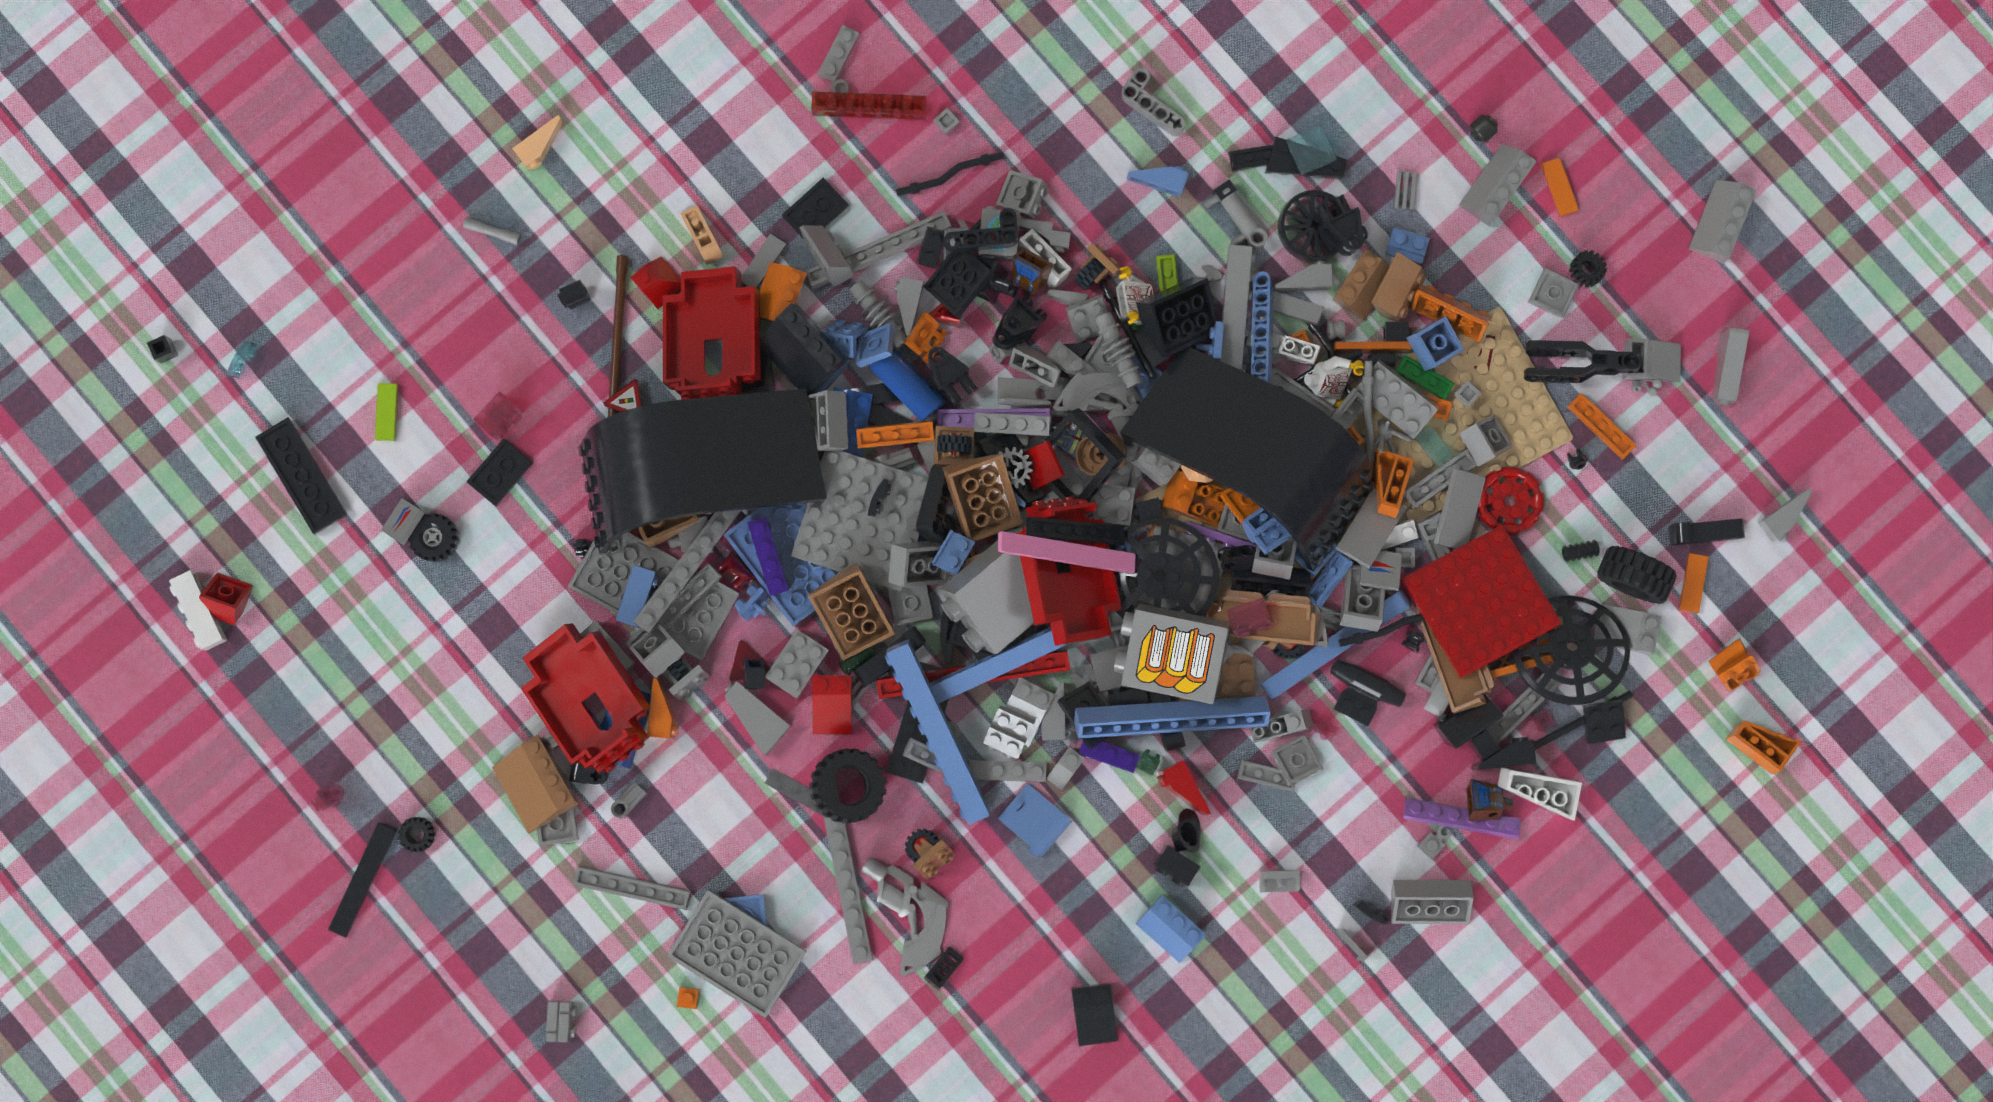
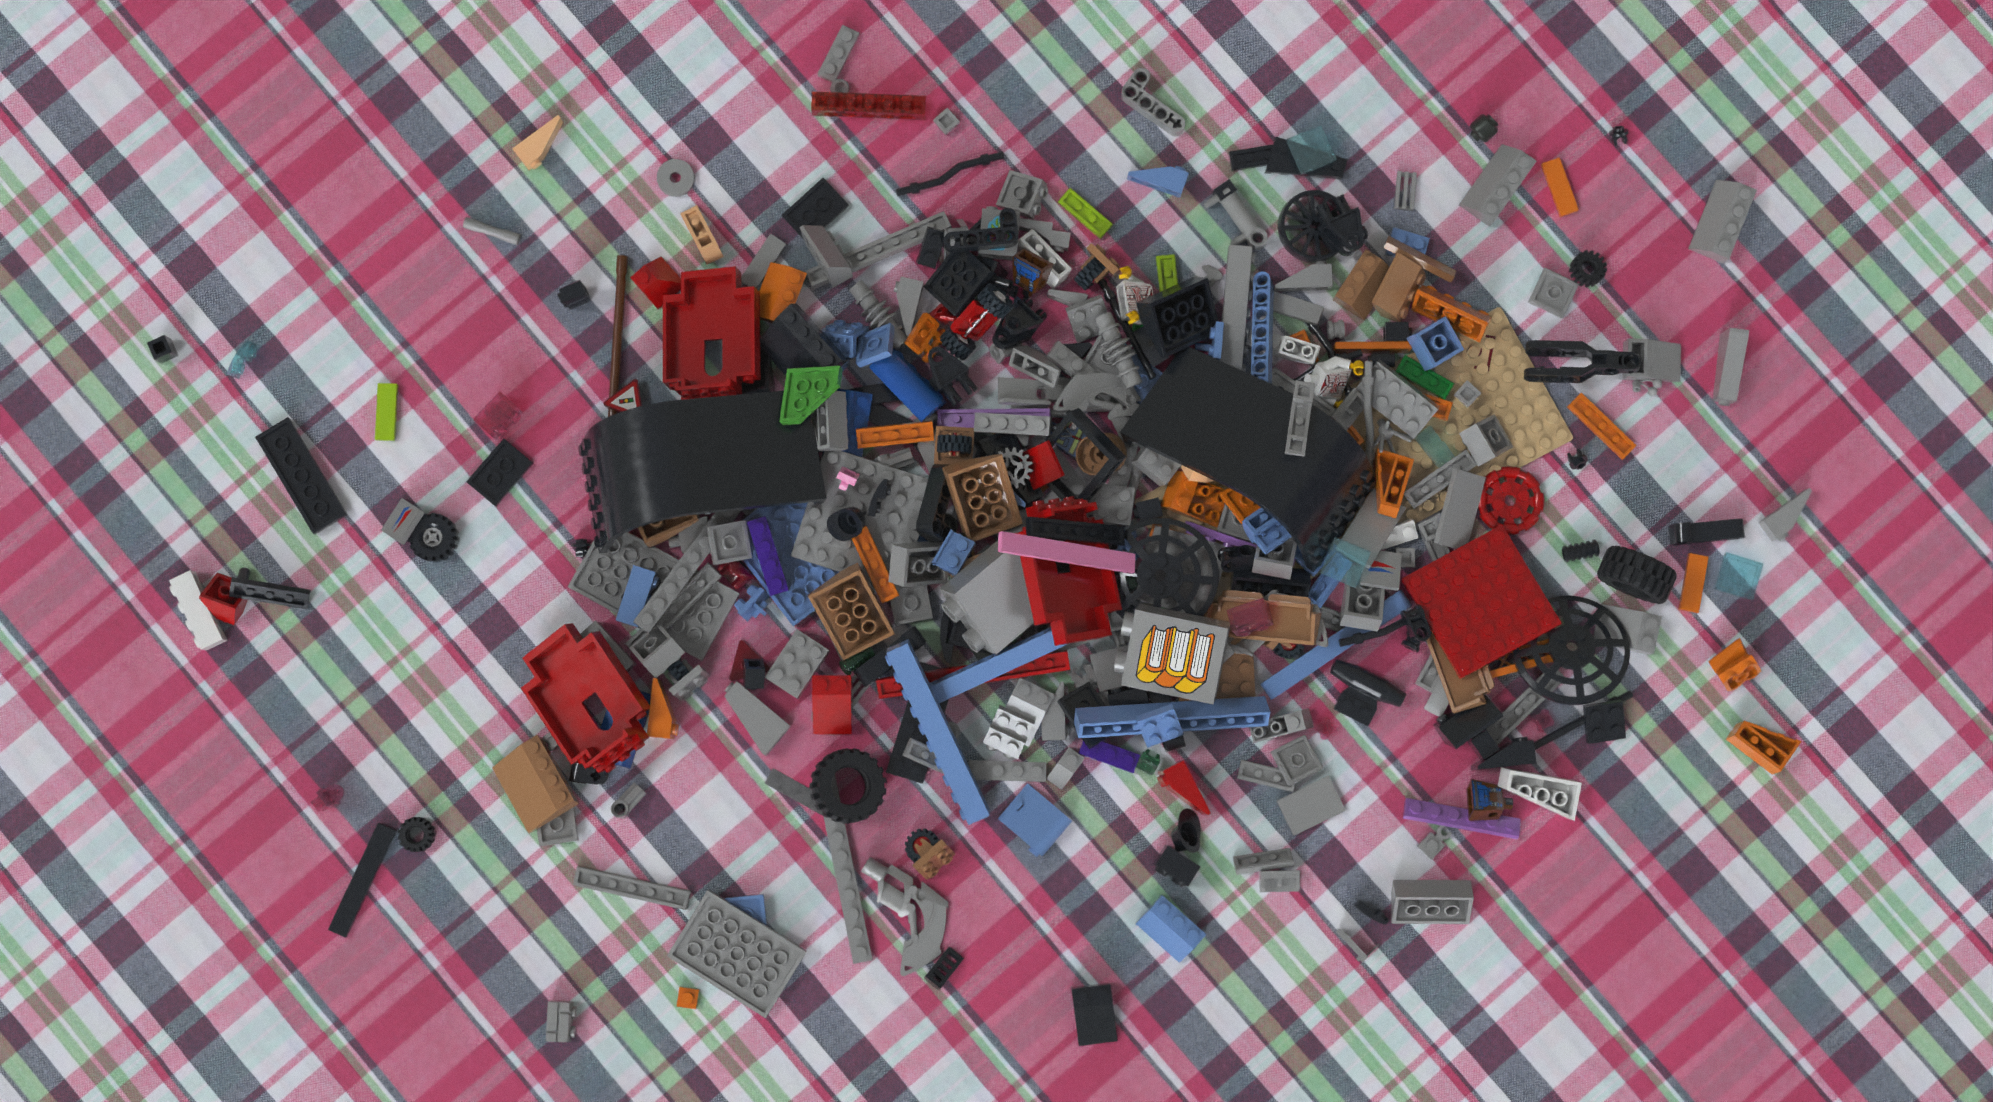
(267, 592): none -> black piece
(671, 167): none -> light grey tile
(729, 542): none -> light grey plate
(807, 390): none -> bright green plate
(846, 523): none -> black piece
(847, 477): none -> bright pink tile
(874, 565): none -> orange tile
(976, 321): none -> plate
(1085, 213): none -> lime tile
(1159, 725): none -> medium blue plate
(1263, 861): none -> light grey tile
(1299, 418): none -> light grey slope
(1310, 805): none -> light grey tile
(1345, 562): none -> clear light blue tile
(1416, 622): none -> black piece
(1426, 262): none -> medium nougat tile
(1618, 132): none -> black plate
(1738, 576): none -> clear light blue tile

